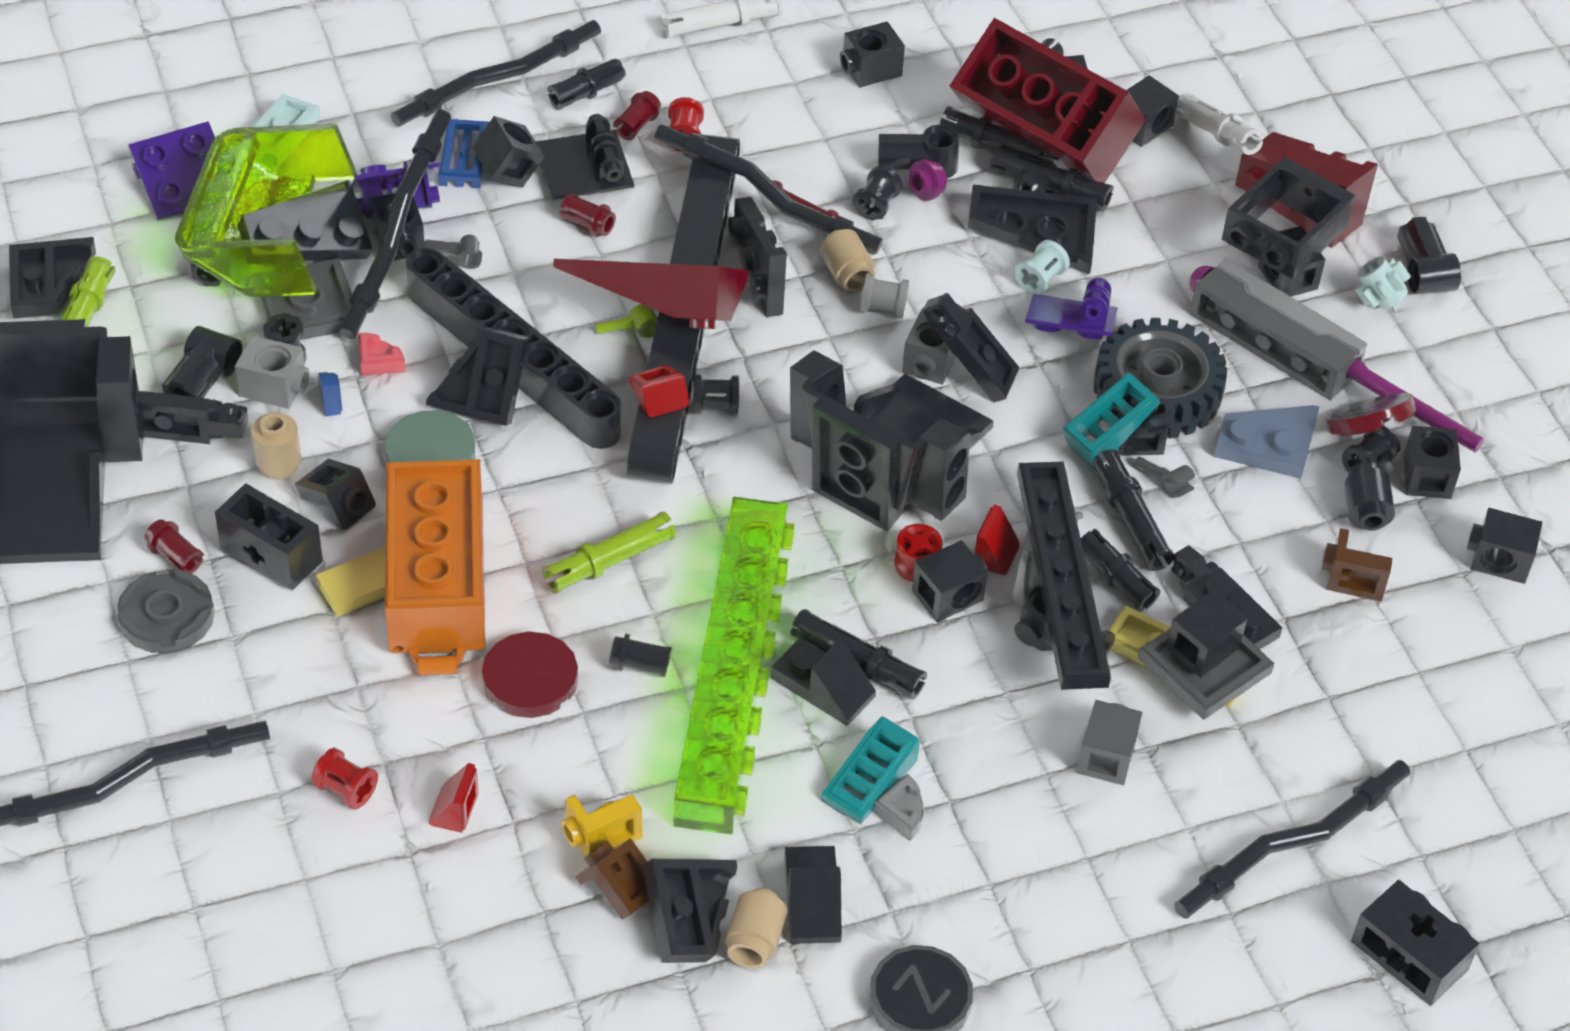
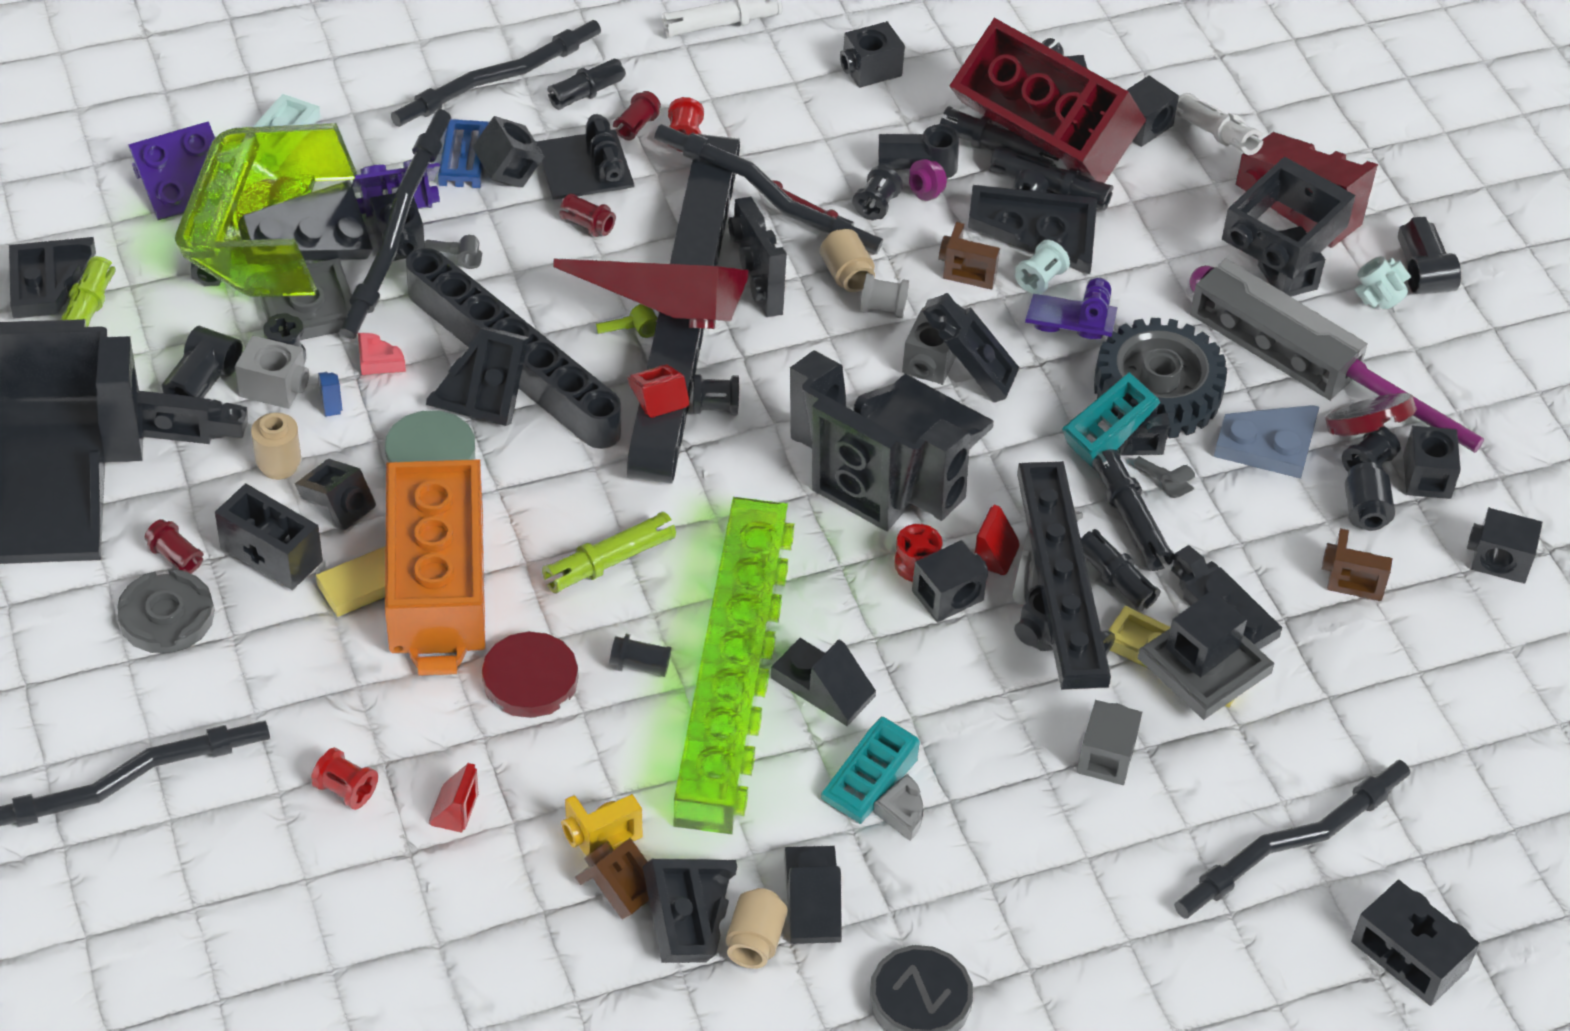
(875, 662): black pin -> none
(968, 260): none -> reddish brown bracket

